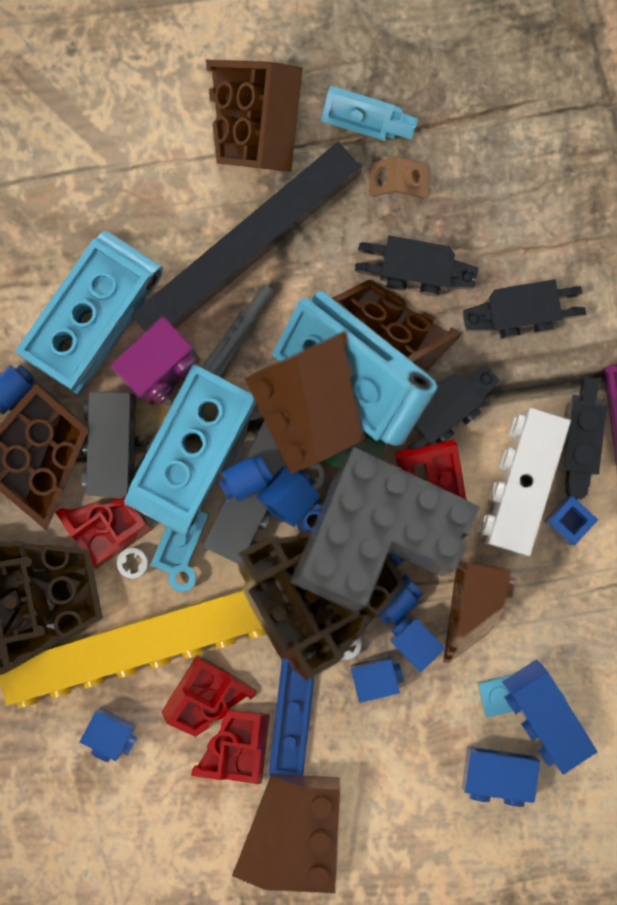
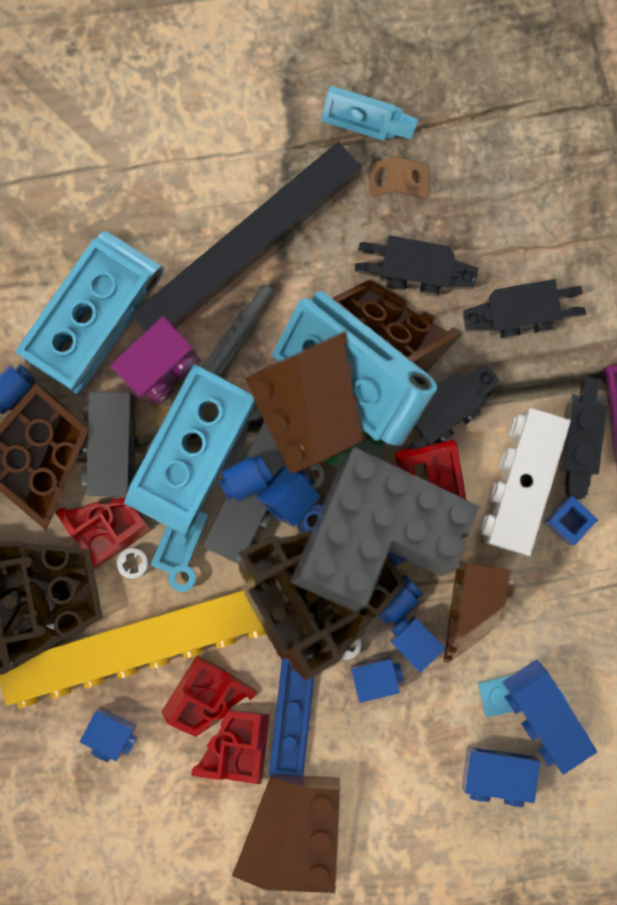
(255, 112): reddish brown wedge -> none

